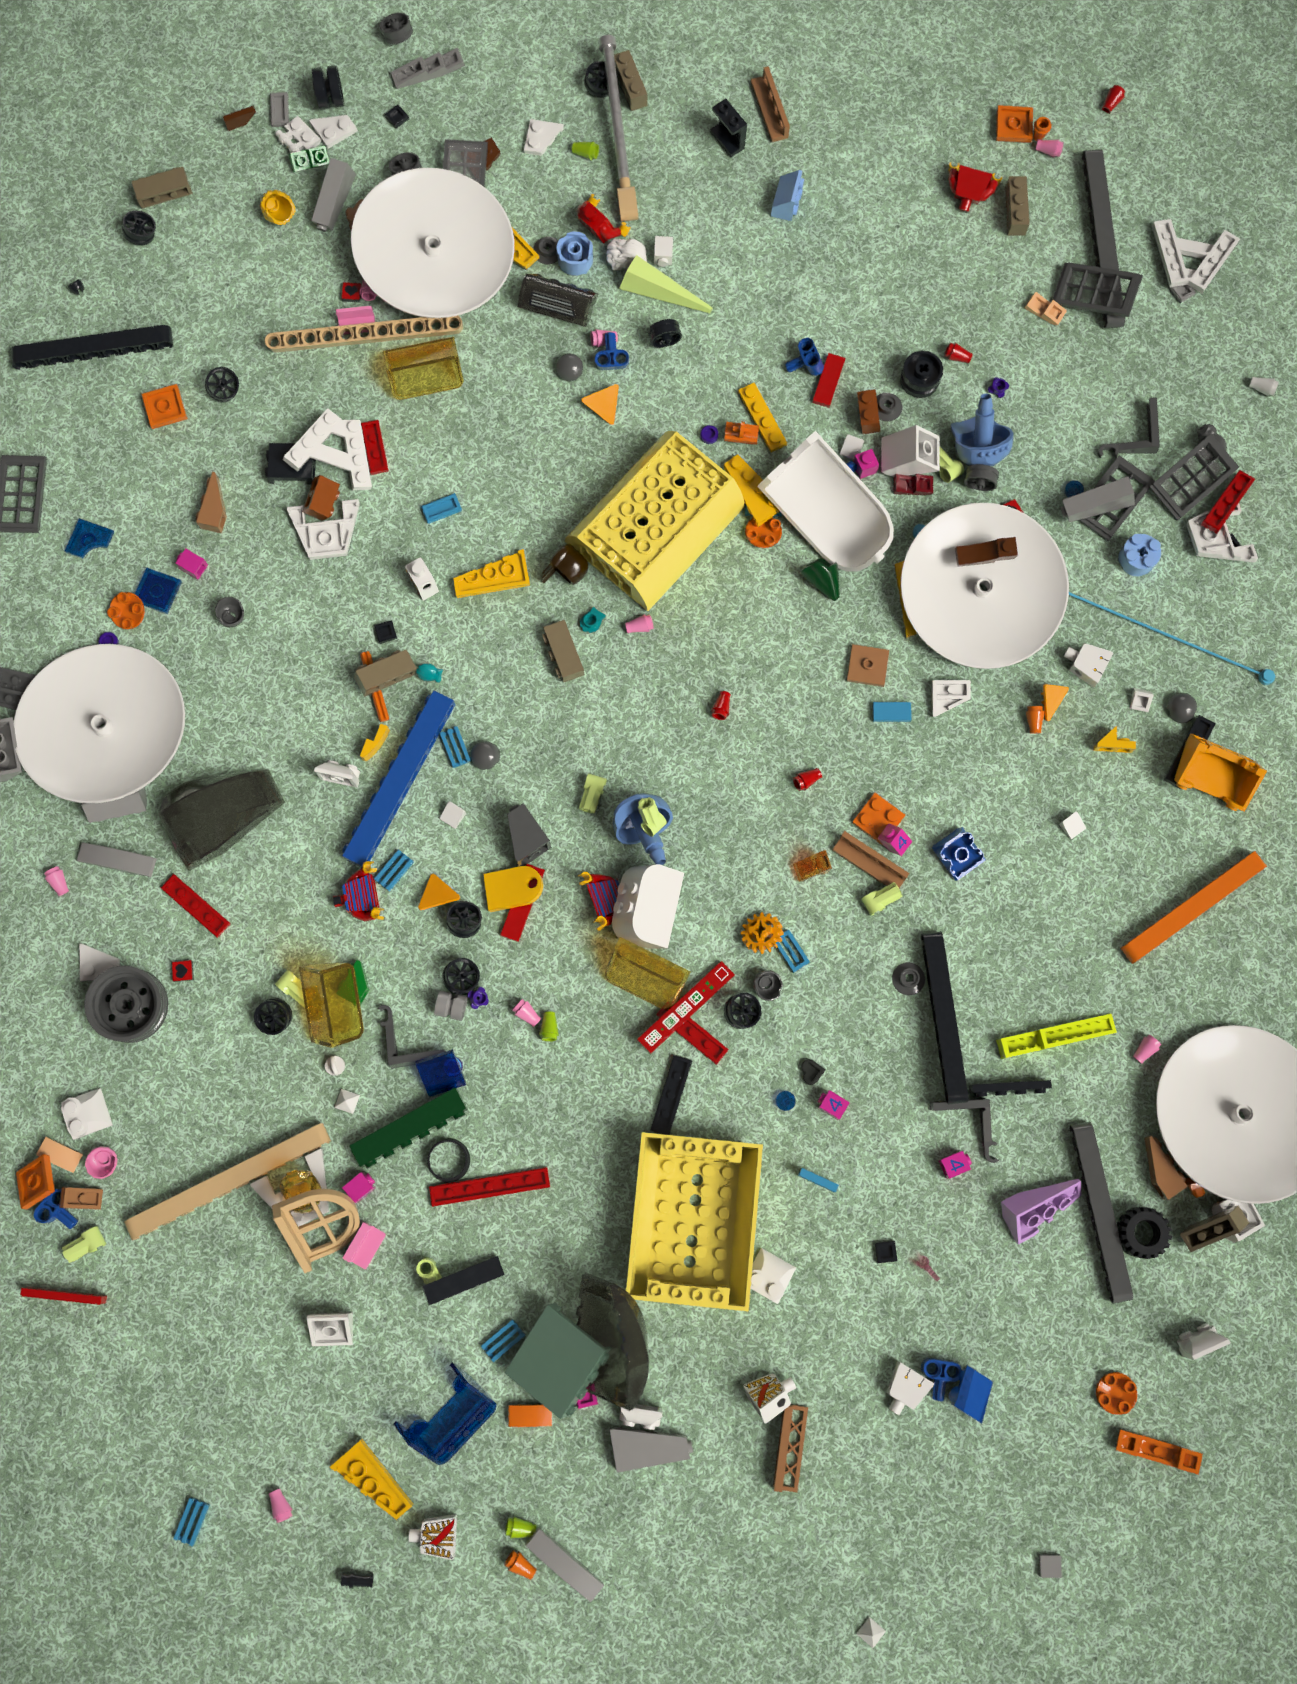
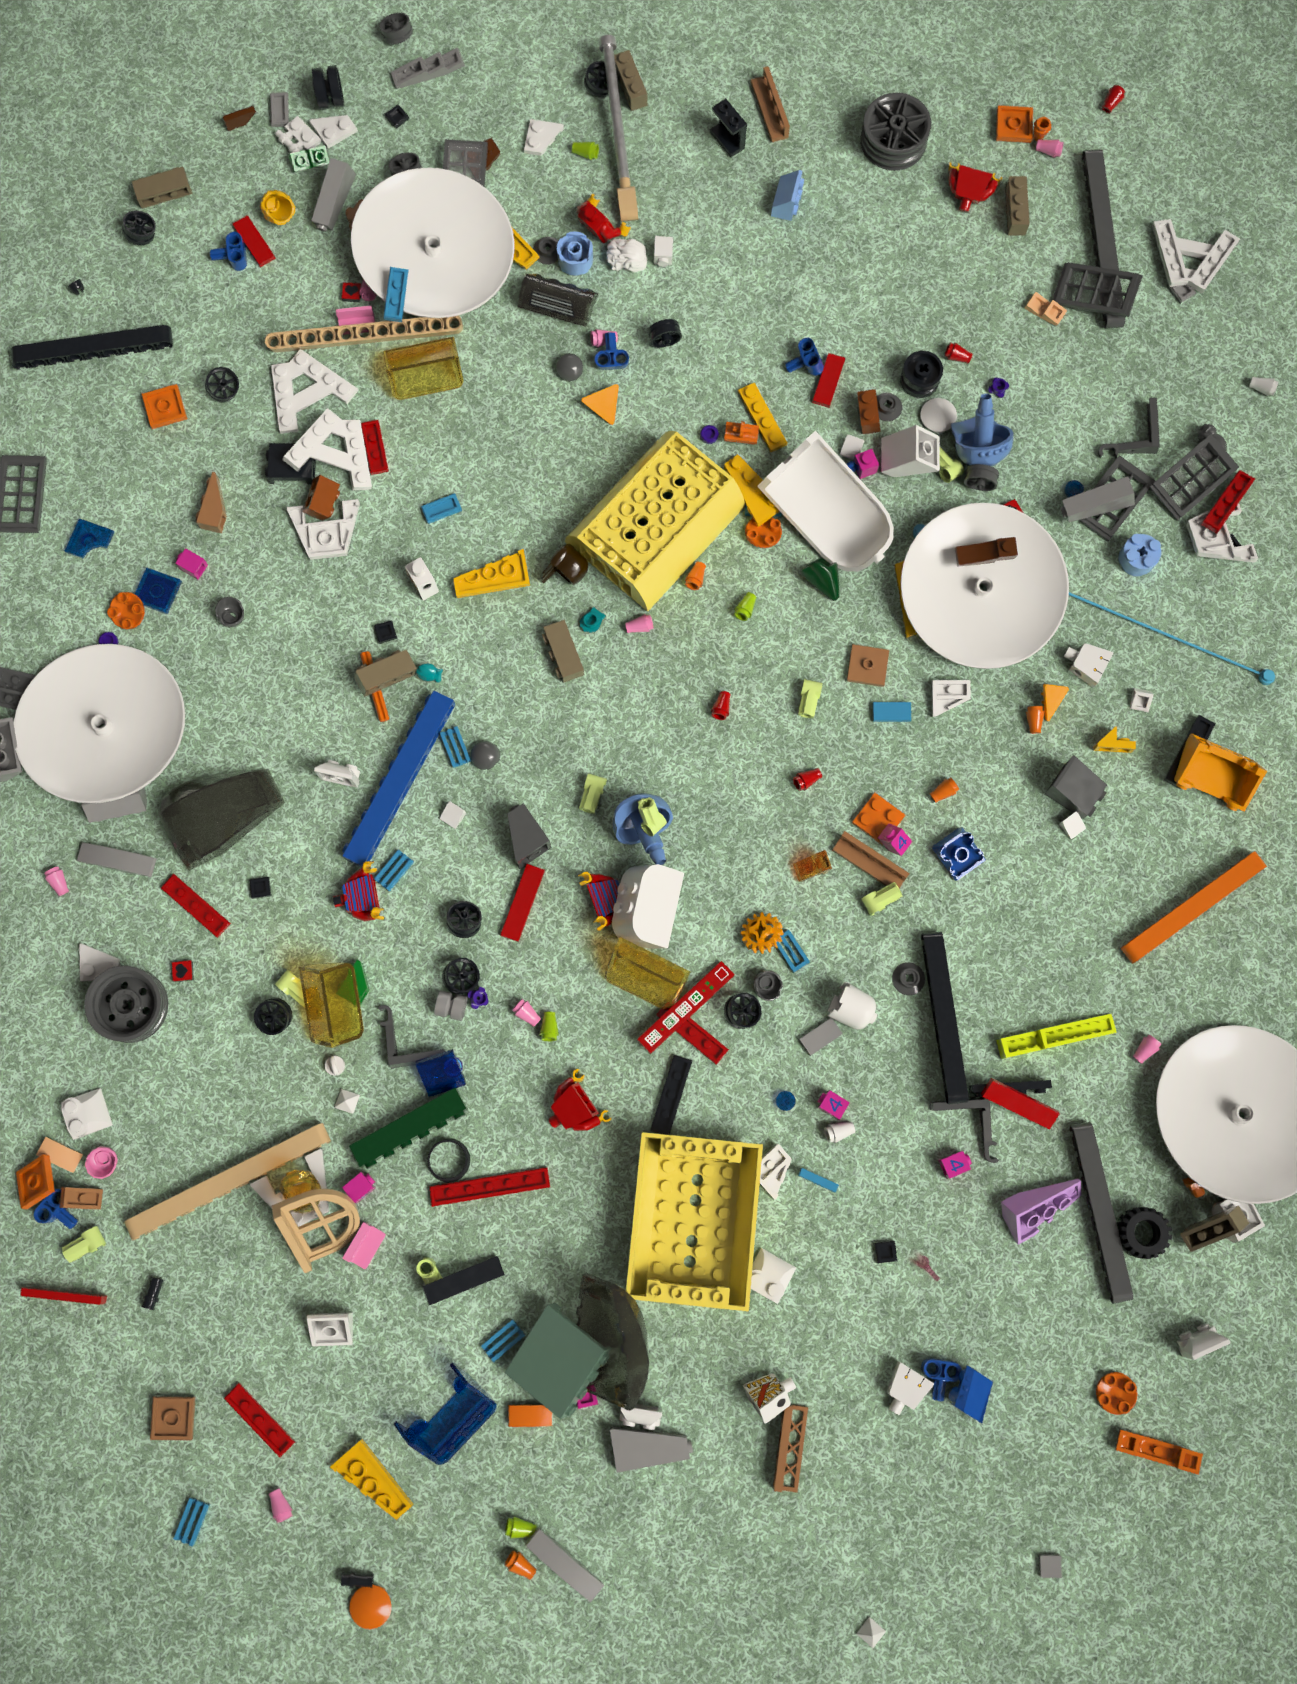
(152, 1293): none -> black pin
(172, 1418): none -> medium nougat plate
(232, 252): none -> blue beam
(254, 241): none -> red tile
(259, 1420): none -> red tile
(260, 887): none -> black tile
(325, 381): none -> white plate
(370, 1607): none -> orange dish
(371, 747): yellow slope -> none
(396, 294): none -> dark azure tile
(436, 1536): torso -> none
(437, 894): light orange piece -> none
(510, 888): yellow tile -> none
(574, 1107): none -> red torso
(650, 282): yellowish green wedge -> none
(695, 578): none -> orange cone
(745, 607): none -> lime cone
(773, 1170): none -> white wing
(810, 695): none -> yellowish green piece
(812, 1071): pearl dark grey tile -> none
(820, 1036): none -> light grey tile
(838, 1131): none -> white cone
(853, 1007): none -> white cylinder
(898, 122): none -> dark grey wheel
(911, 485): dark red slope -> none
(938, 415): none -> white dish
(944, 790): none -> orange cone
(1020, 1103): none -> red tile
(1077, 788): none -> dark grey slope
(1162, 1172): medium nougat slope -> none
(1182, 707): dark grey hair -> none

